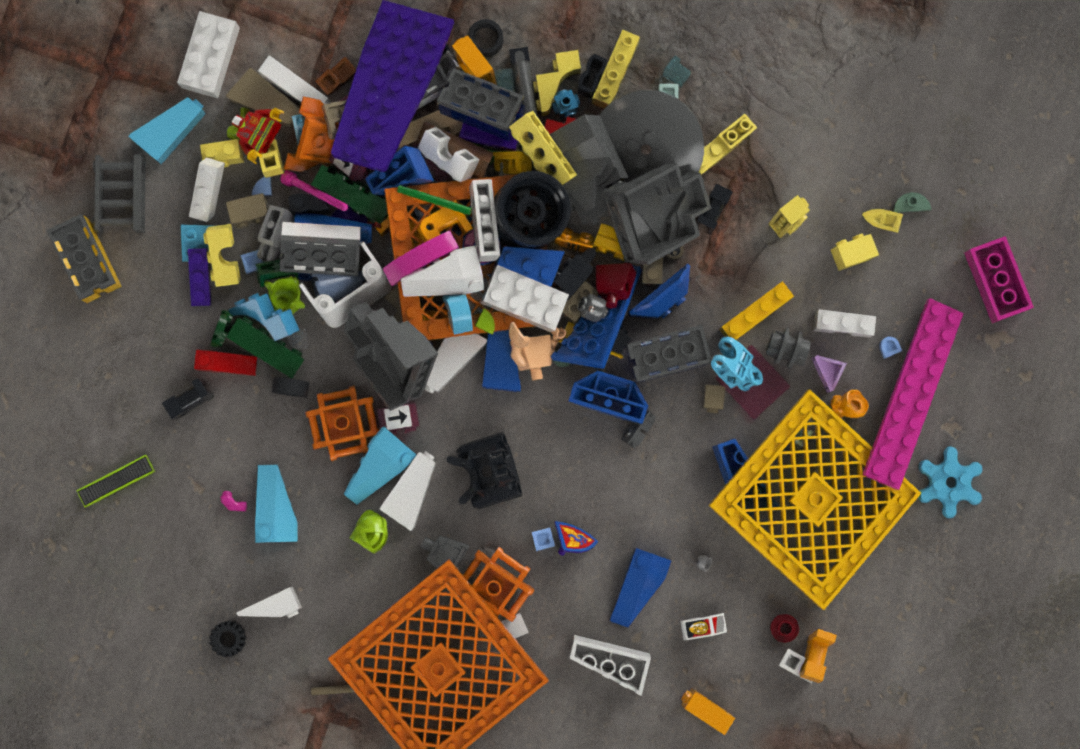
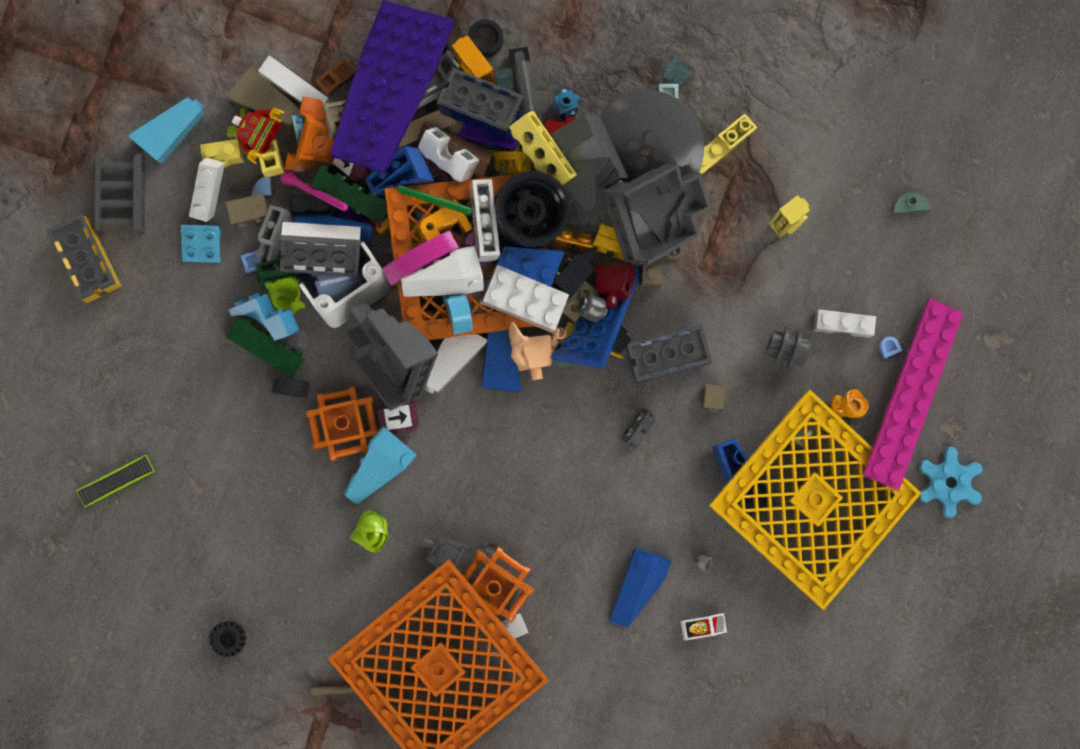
(180, 405): black piece -> none
(199, 277): dark purple plate -> none
(208, 54): white brick -> none
(219, 334): dark green plate -> none
(223, 271): light yellow arch -> none
(225, 363): red slope -> none
(231, 504): dark pink arm -> none
(274, 512): medium azure wedge -> none
(277, 605): white slope -> none
(409, 493): white slope -> none
(486, 322): lime tile -> none
(504, 481): black piece -> none
(543, 539): light blue plate -> none
(548, 84): light yellow arch -> none
(573, 539): shield -> none
(589, 79): black brick -> none
(610, 396): blue wedge -> none
(615, 69): light yellow brick -> none
(615, 662): white wedge -> none
(664, 297): blue wedge -> none
(707, 711): light orange window -> none
(718, 200): black piece -> none
(736, 365): medium azure piece -> none
(757, 312): yellow brick -> none
(761, 396): clear pink piece -> none
(784, 628): dark red plate -> none
(792, 662): white slope -> none
(813, 666): light orange piece -> none
(828, 371): lavender slope -> none
(854, 252): light yellow brick -> none
(884, 219): light yellow plate -> none
(998, 279): dark pink brick -> none

